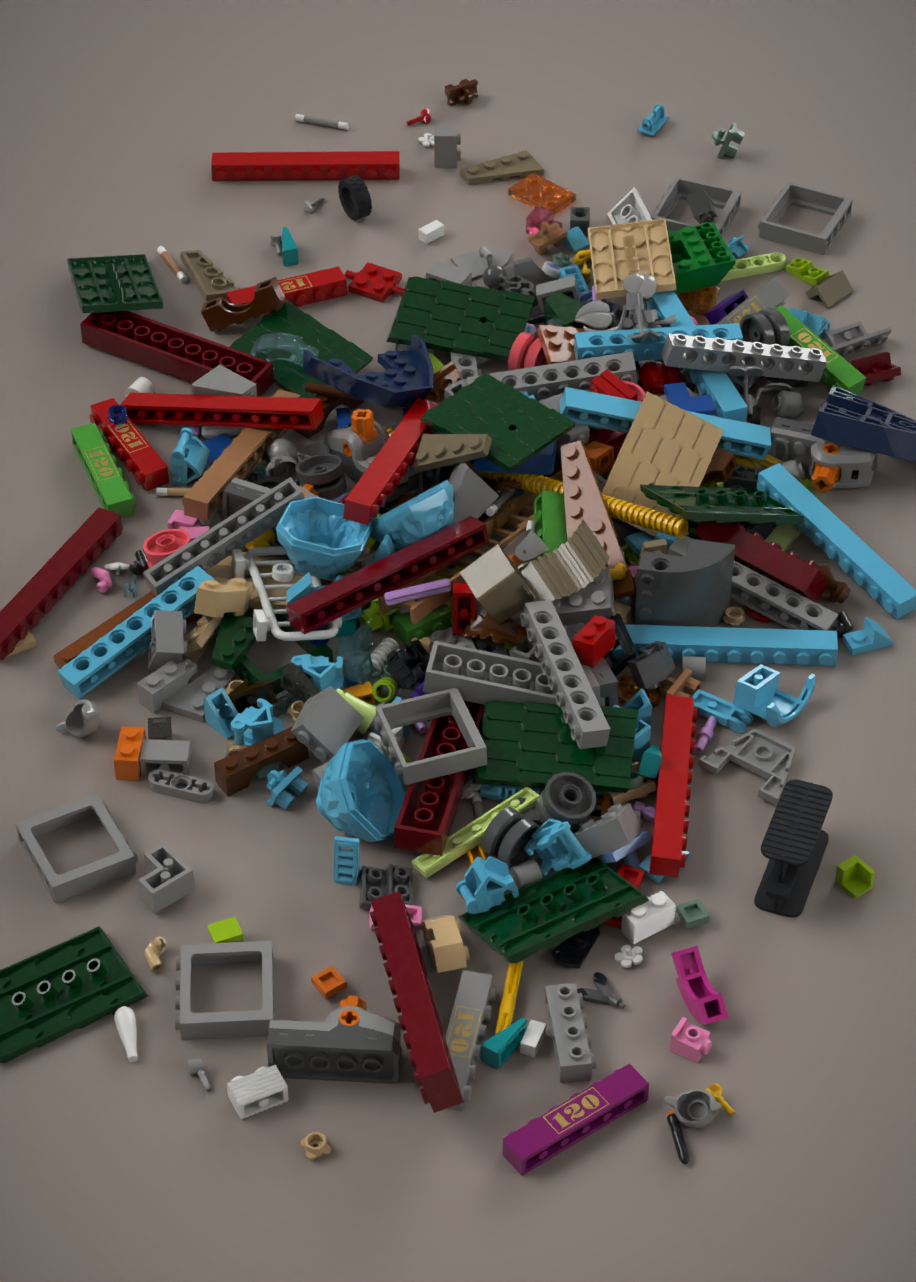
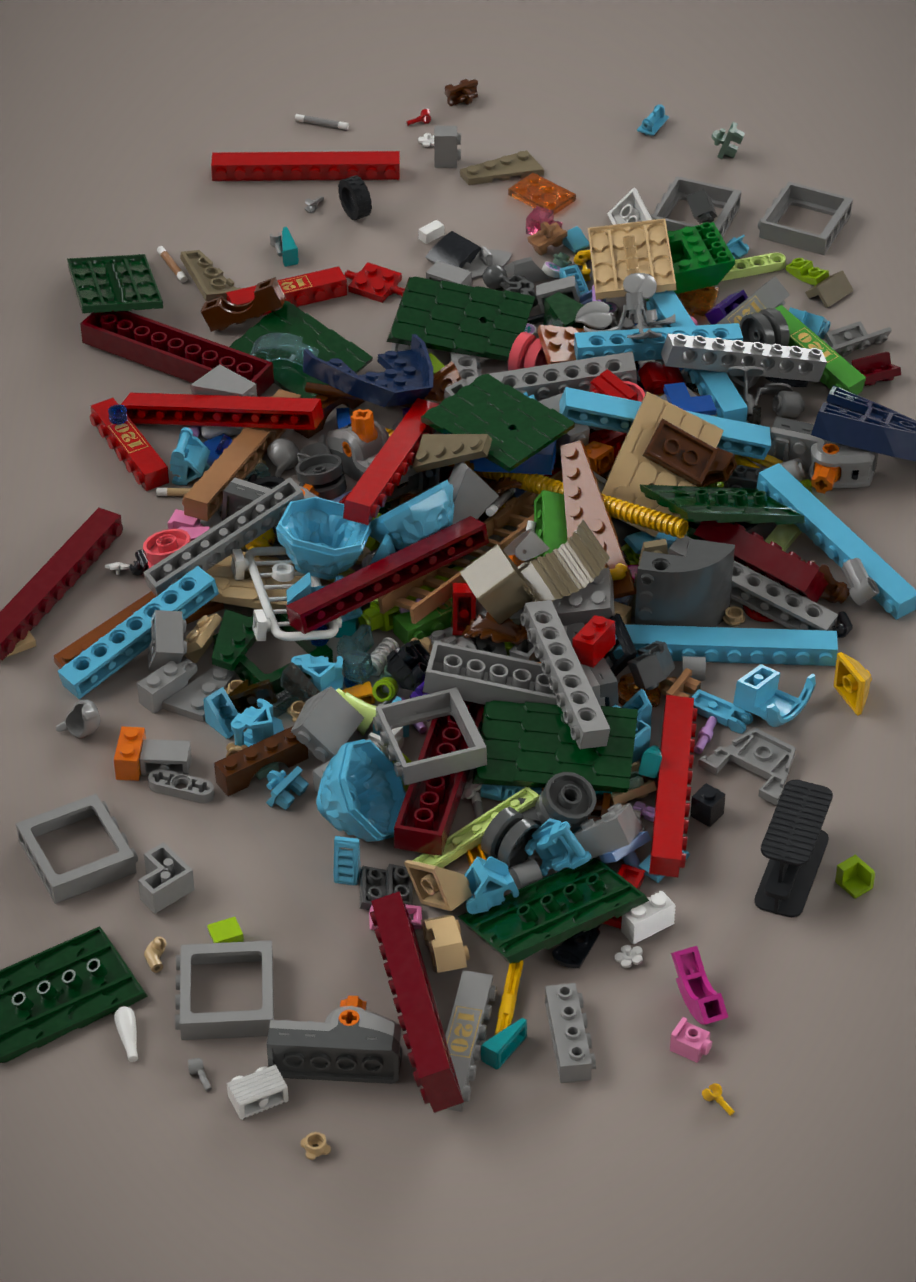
(103, 470): bright green brick -> none
(105, 581): bright pink arm -> none
(130, 587): clear light blue hand -> none
(141, 385): white brick -> none
(160, 728): clear smoke panel -> none
(217, 599): tan brick -> none
(223, 444): none -> clear blue tile
(283, 467): light grey hair -> none
(329, 982): orange plate -> none
(417, 592): lavender axle -> none
(438, 886): none -> tan slope
(453, 250): none -> black slope
(533, 1038): white piece -> none
(575, 1119): magenta brick -> none
(580, 217): dark grey brick -> none
(603, 994): dark grey piece -> none
(678, 1137): black piece -> none
(680, 453): none -> reddish brown tile
(692, 913): sand green plate -> none
(694, 1107): light grey hair -> none
(707, 805): none -> black brick
(852, 682): none -> yellow slope
(862, 586): none -> light grey piece
(867, 639): medium azure slope -> none

